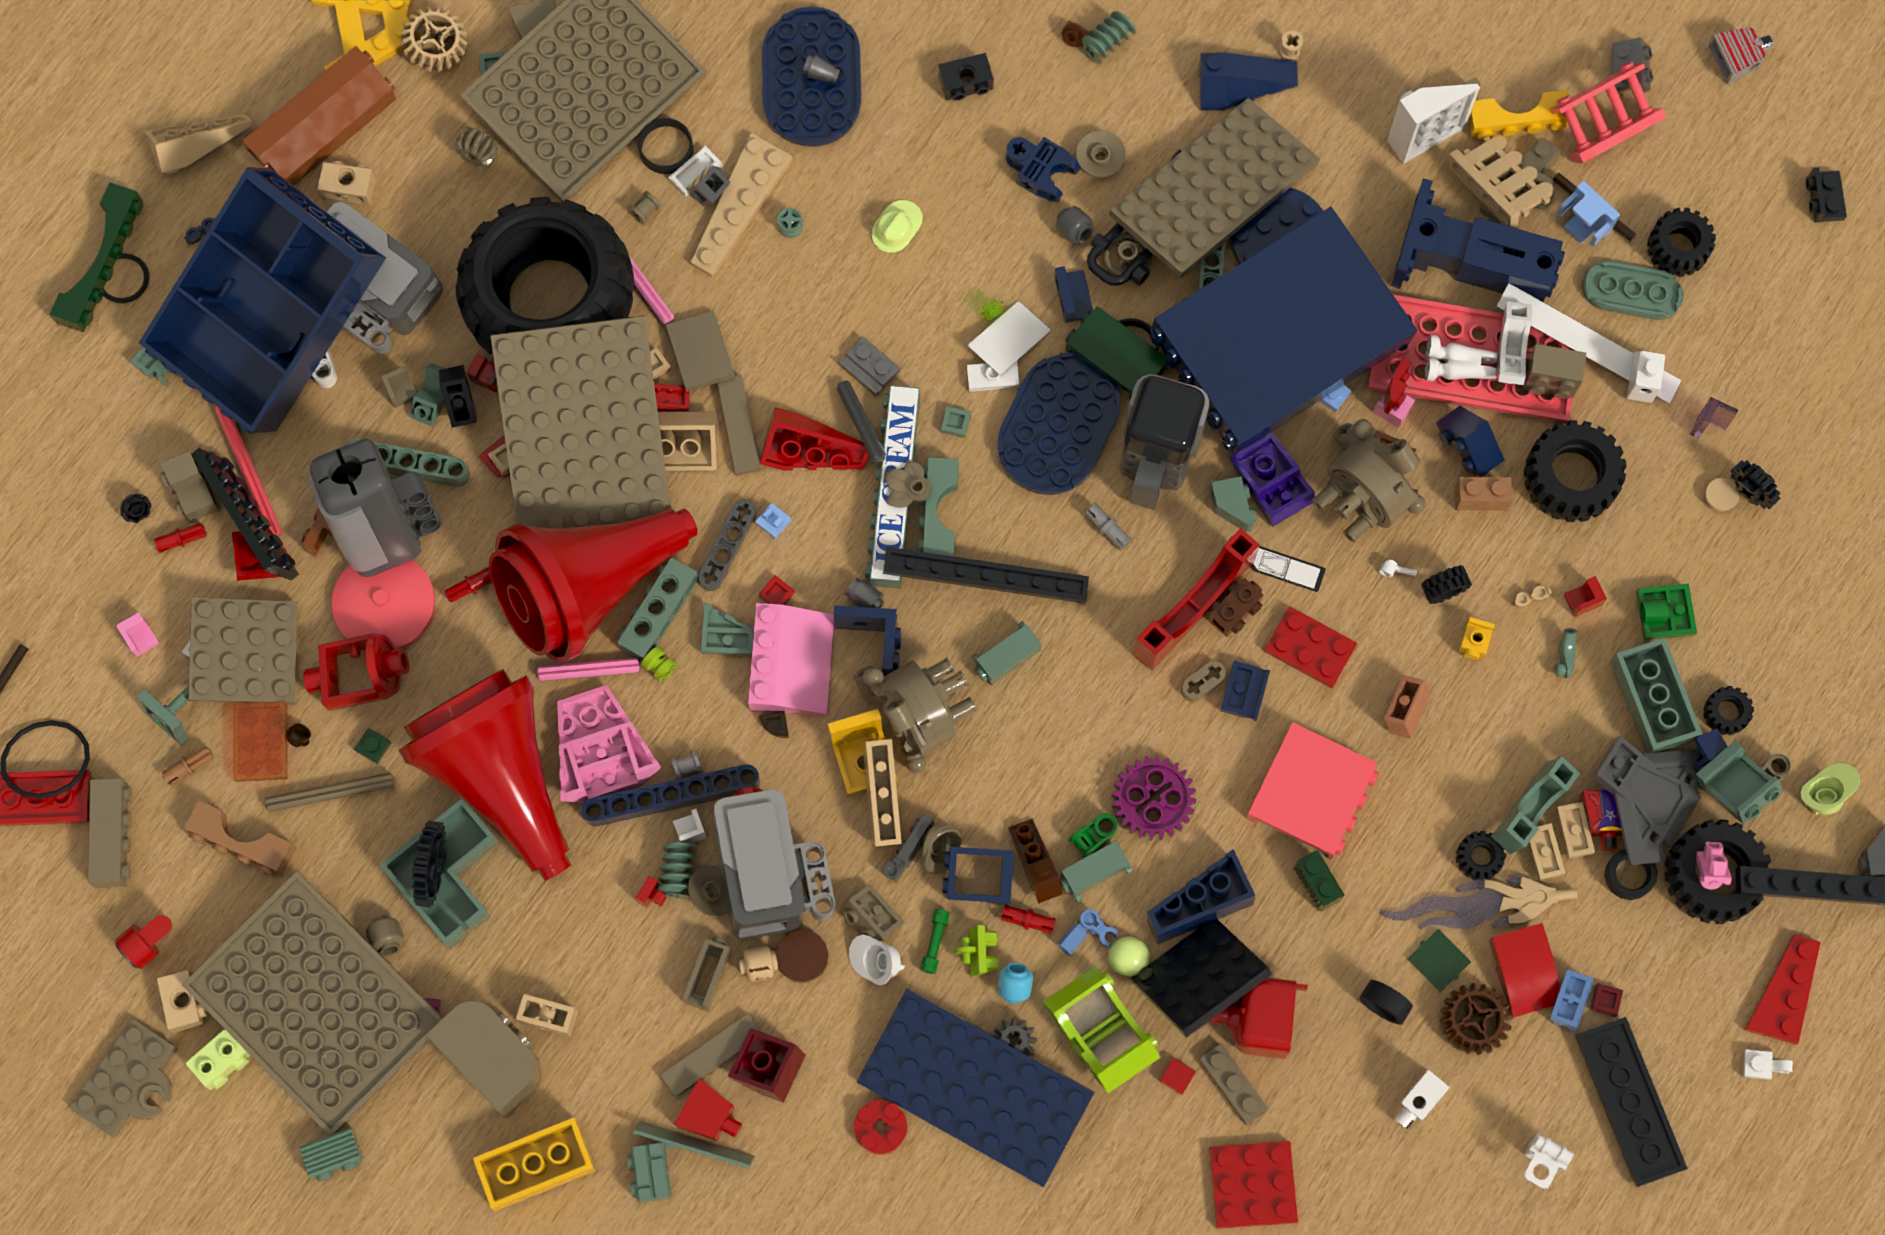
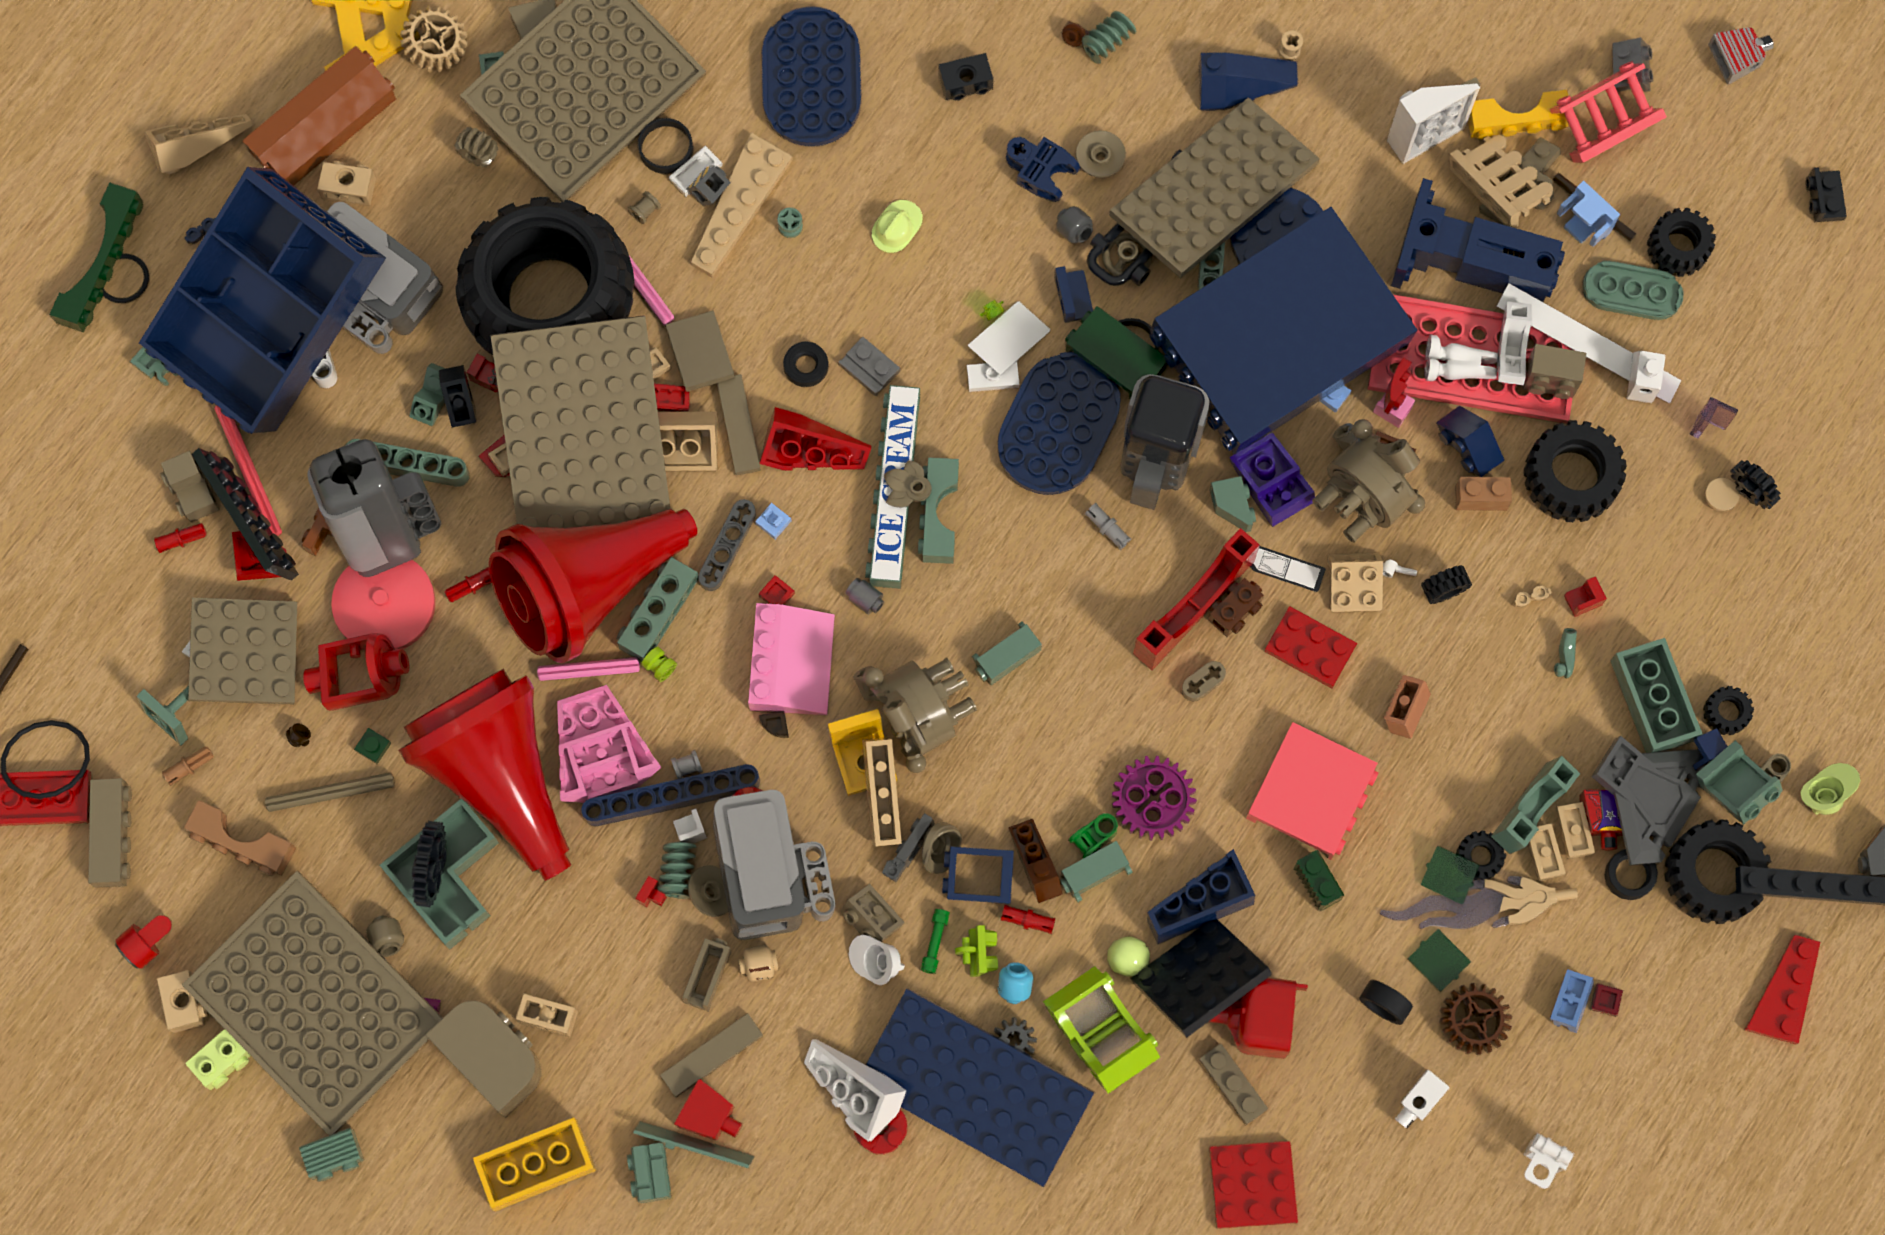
(126, 1080): dark tan plate -> none
(135, 507): black plate -> none
(137, 634): bright pink panel -> none
(260, 741): clear orange plate -> none
(399, 386): dark tan panel -> none
(724, 634): sand green wing -> none
(767, 1065): dark red slope -> none
(802, 956): reddish brown tile -> none
(805, 349): none -> black tyre
(820, 69): flat silver cone -> none
(861, 421): dark grey axle -> none
(861, 1092): none -> white wedge
(873, 620): dark blue bracket -> none
(955, 422): sand green tile -> none
(985, 575): black plate -> none
(1088, 921): medium blue bar -> none
(1177, 1076): red tile -> none
(1245, 690): dark blue plate -> none
(1356, 582): none -> tan bracket
(1450, 874): none -> clear green piece
(1478, 628): yellow brick -> none
(1526, 969): red slope -> none
(1631, 1102): black plate -> none
(1666, 612): green plate -> none
(1713, 866): bright pink hips -> none
(1760, 1065): white plate -> none

